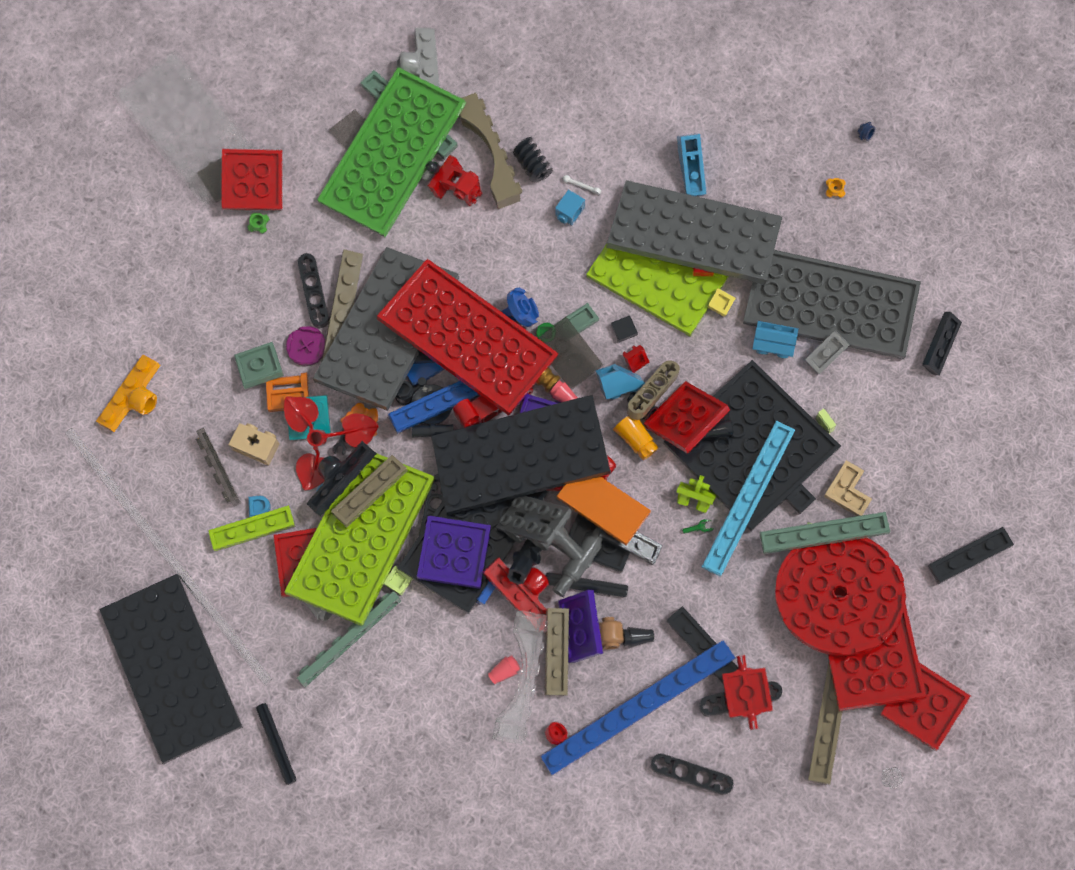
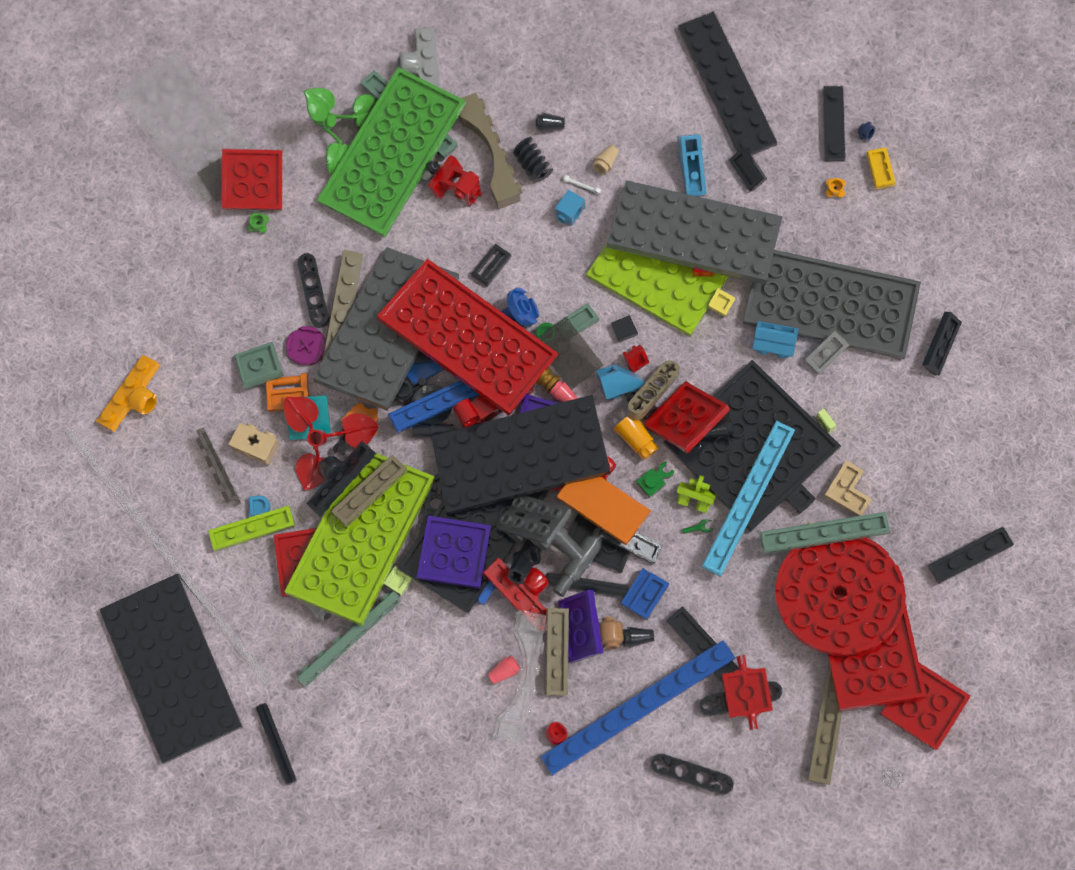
(319, 104): none -> bright green plant
(481, 278): none -> black tile
(549, 122): none -> black cone
(605, 160): none -> tan cone
(645, 594): none -> blue plate
(653, 481): none -> green plate
(727, 84): none -> black plate
(748, 169): none -> black tile
(833, 123): none -> black plate
(880, 168): none -> yellow plate

